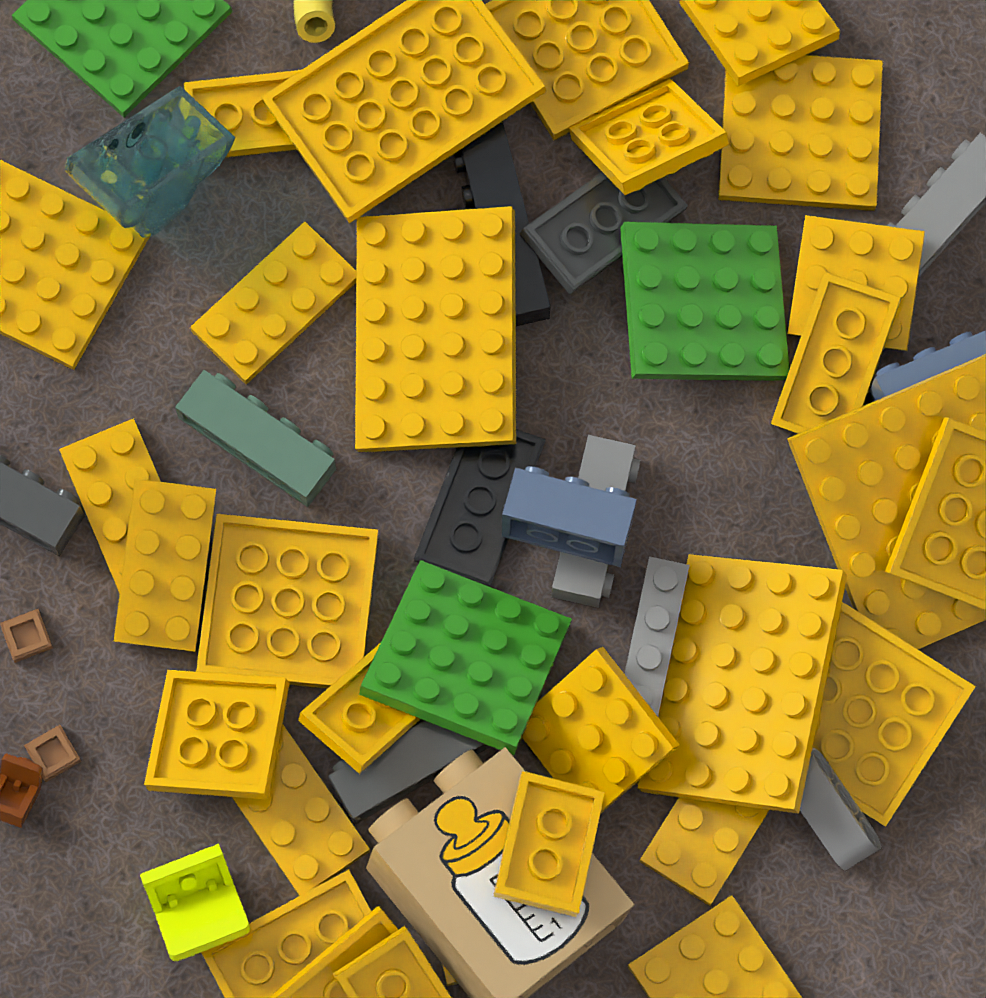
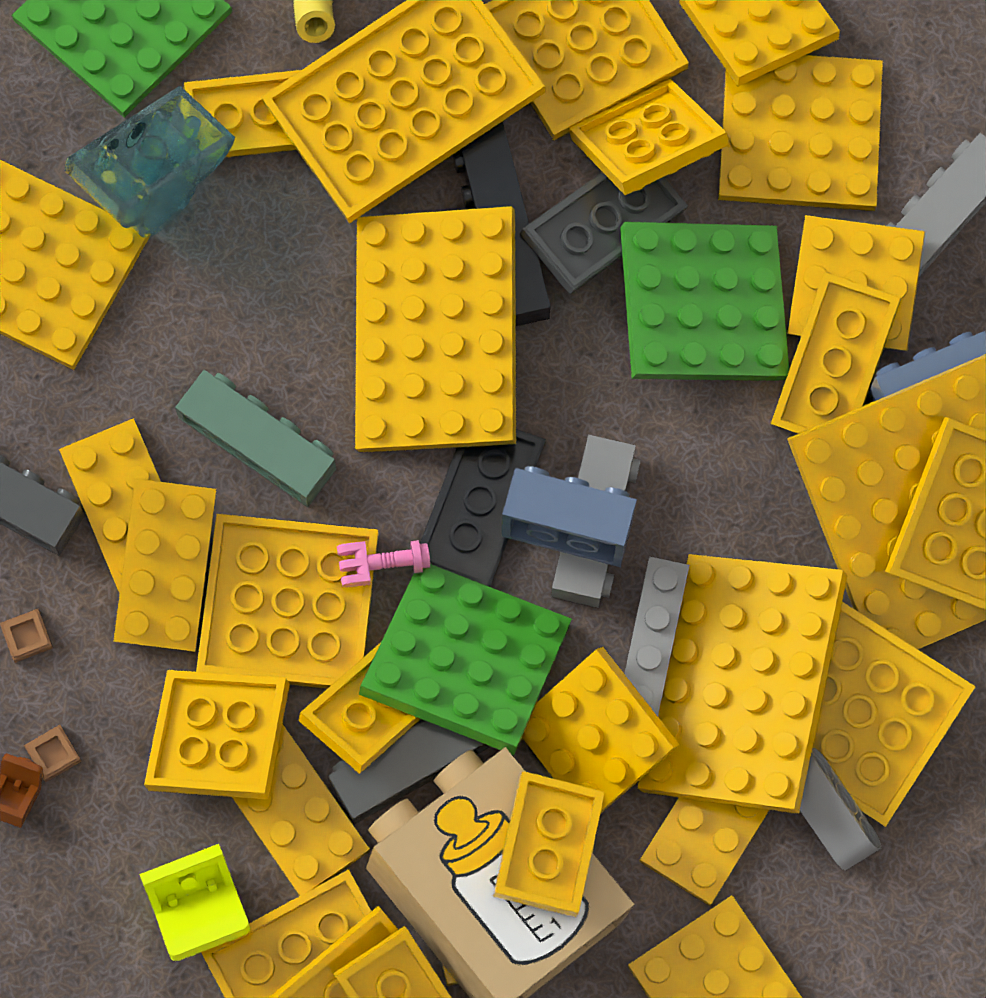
(275, 303): yellow plate -> none
(363, 563): none -> bright pink hinge

